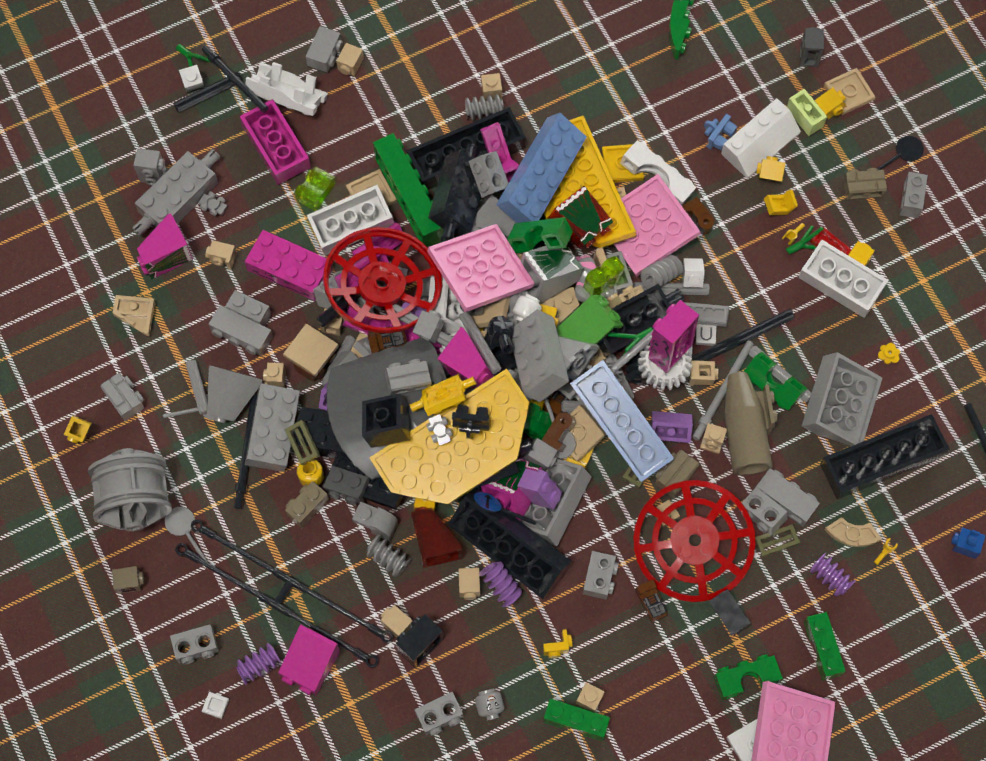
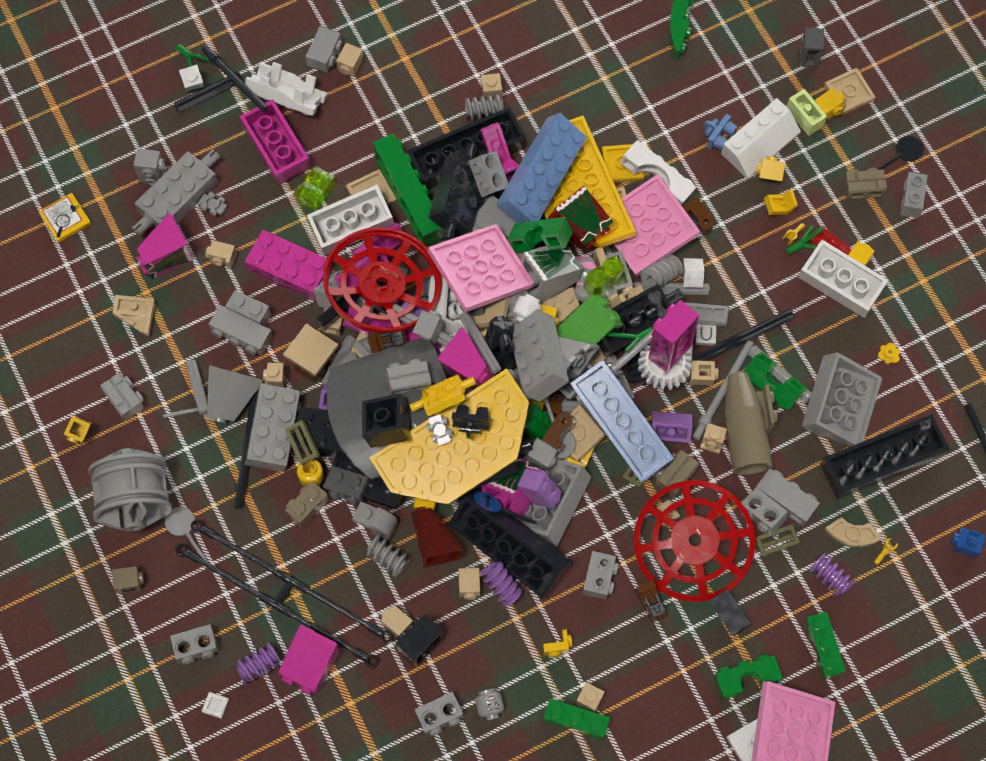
(65, 217): none -> tile

